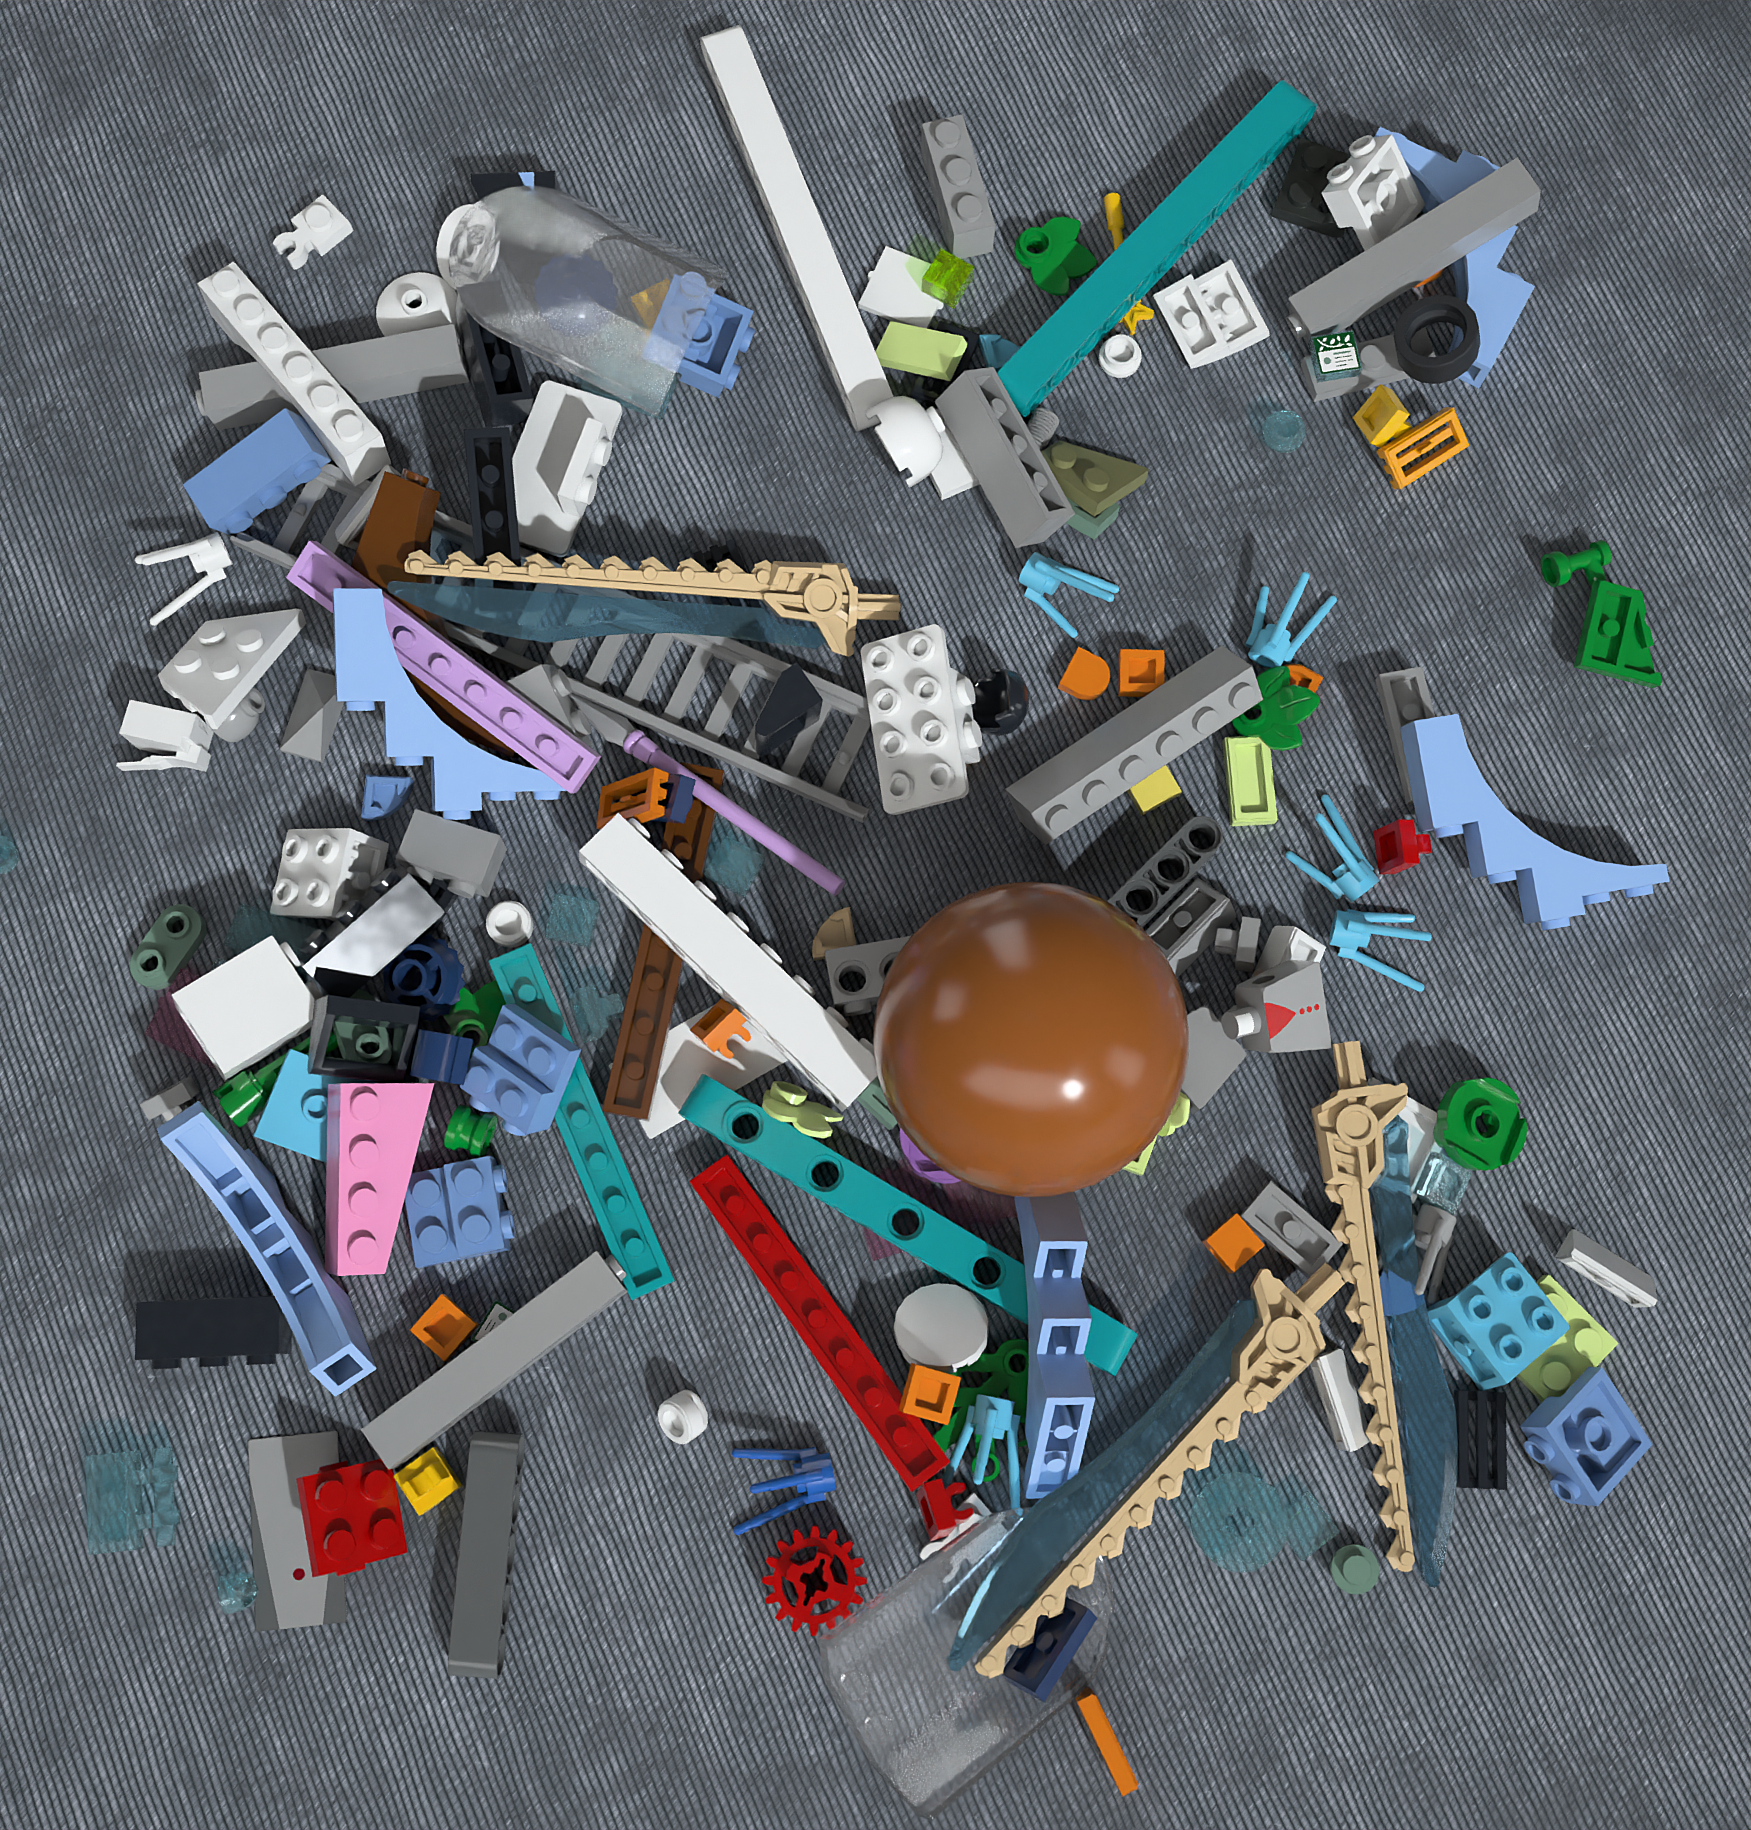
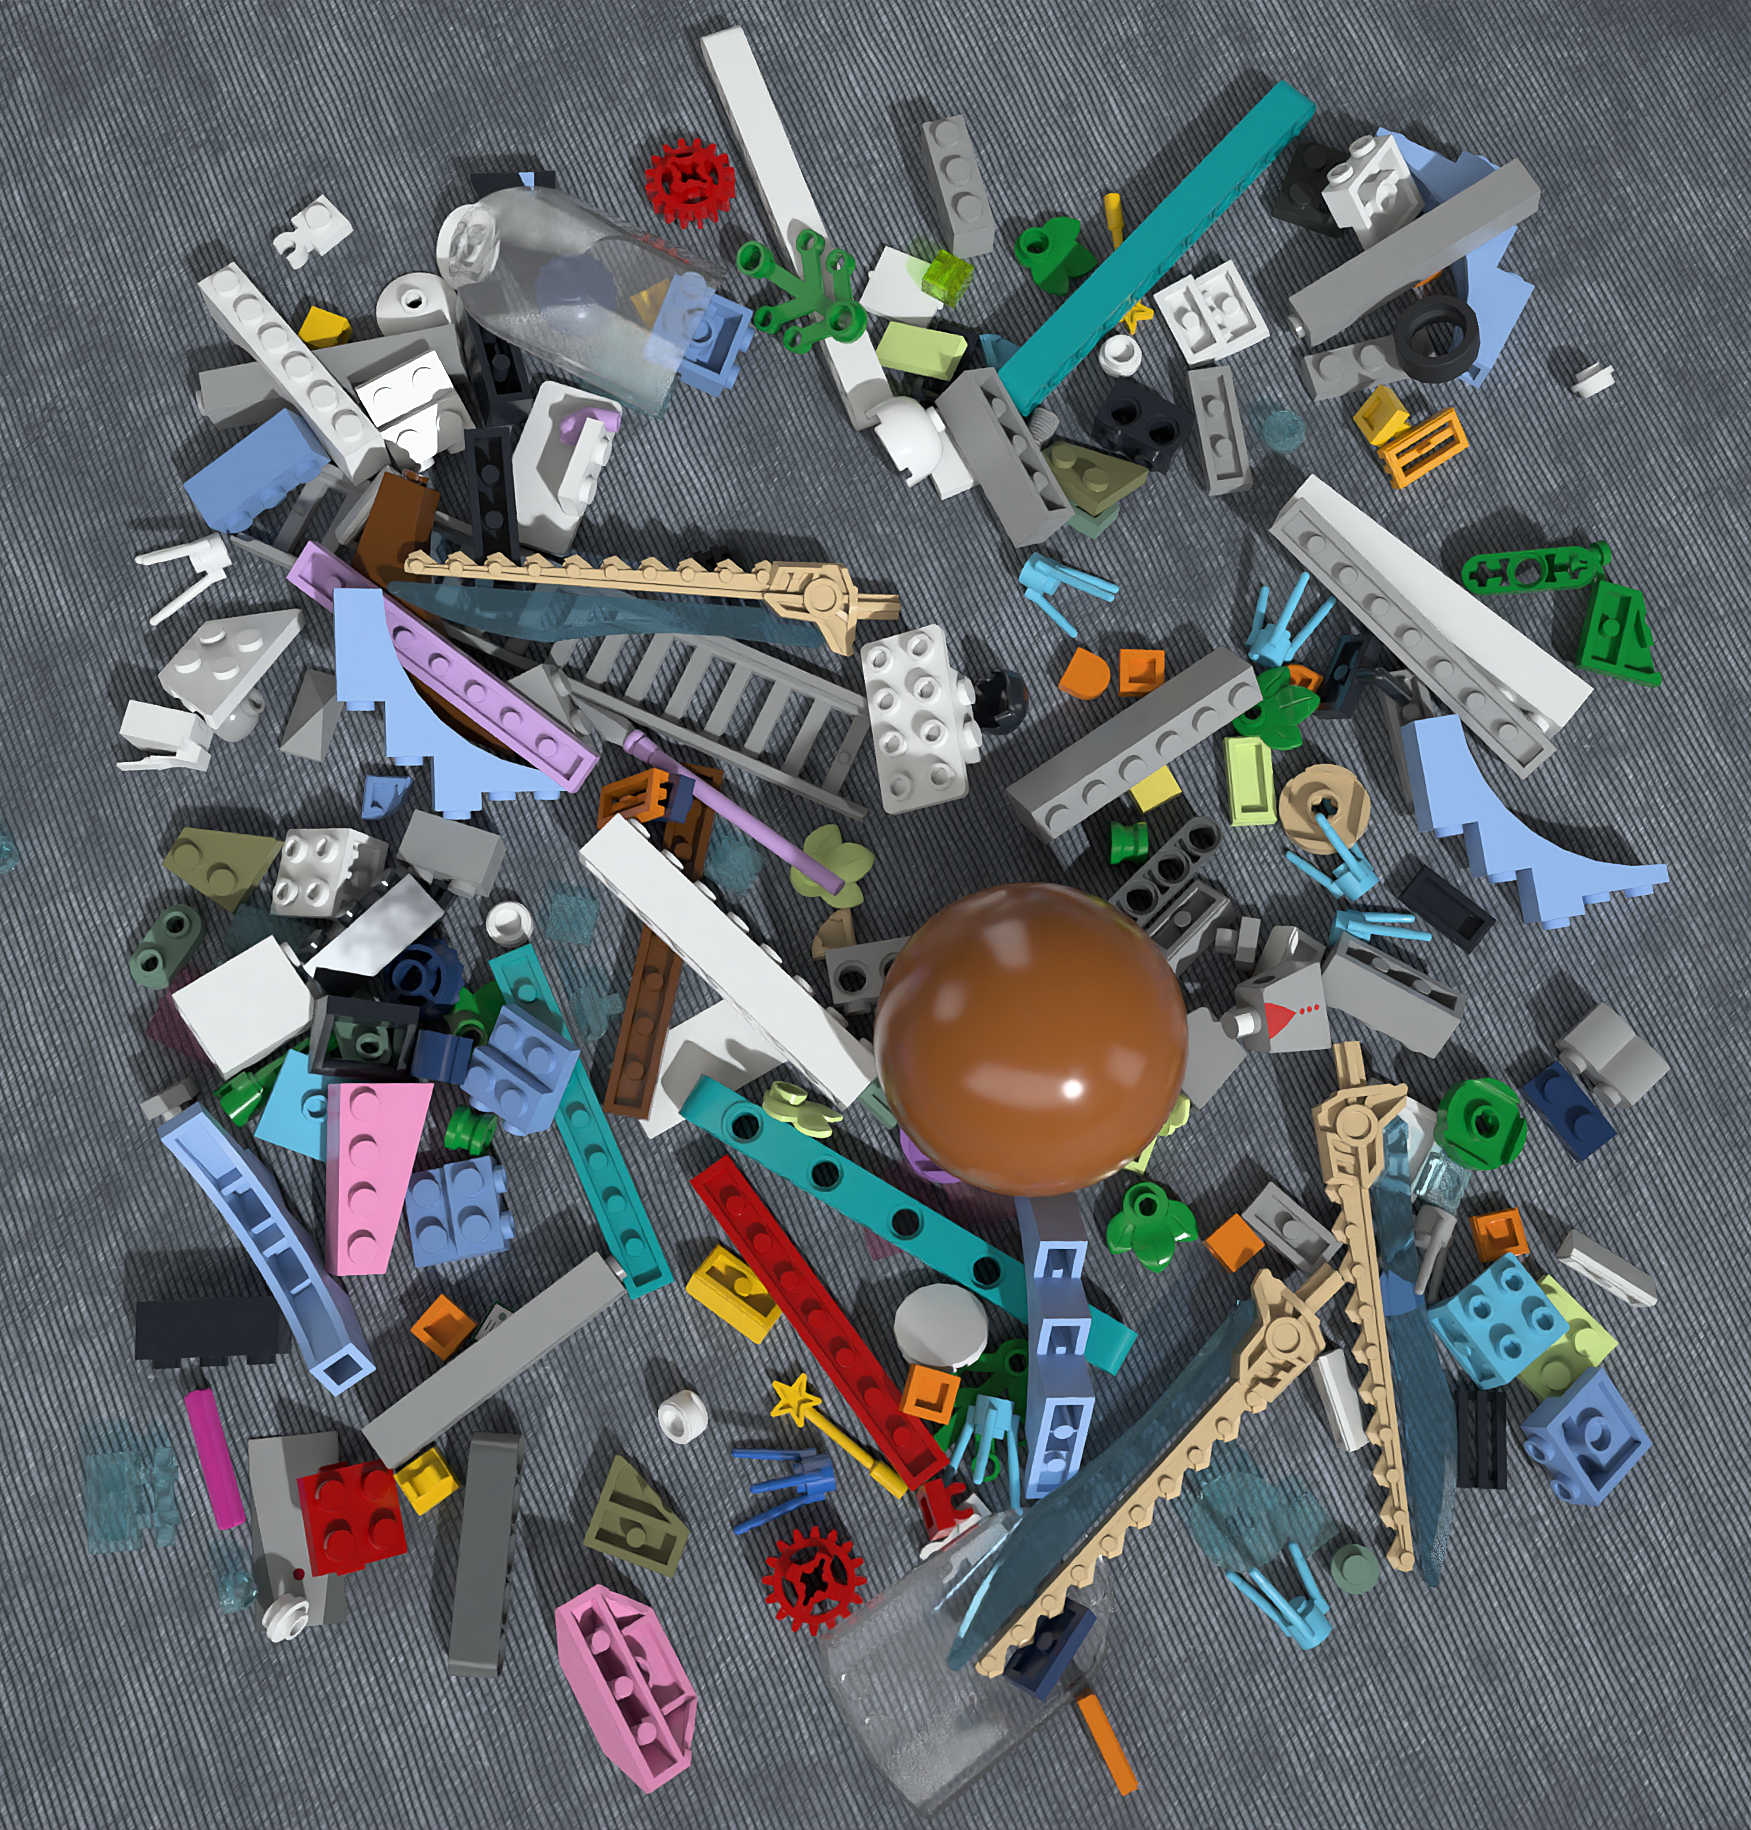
(214, 1458): none -> dark pink axle
(222, 863): none -> olive wing
(286, 1617): none -> white plate
(324, 330): none -> yellow piece
(416, 411): none -> white plate
(573, 424): none -> lavender arm
(628, 1684): none -> bright pink wedge
(636, 1522): none -> olive wing
(690, 183): none -> red gear
(718, 1026): orange tile -> none
(734, 1294): none -> yellow slope
(788, 711): black tile -> none
(799, 1405): none -> yellow piece
(808, 294): none -> green plant
(845, 860): none -> yellowish green plate
(1127, 843): none -> green wheel
(1148, 417): none -> black brick
(1150, 1233): none -> green plate
(1219, 430): none -> light grey plate
(1298, 1617): none -> medium azure plant
(1309, 789): none -> tan plate
(1335, 356): tile -> none
(1349, 672): none -> black plate
(1390, 995): none -> light grey brick
(1399, 846): red tile -> none
(1413, 638): none -> light grey plate
(1446, 909): none -> black tile
(1498, 1234): none -> orange tile
(1510, 660): none -> white brick
(1563, 580): none -> green beam
(1567, 1111): none -> dark blue plate
(1593, 380): none -> white plate
(1611, 1057): none -> light grey brick

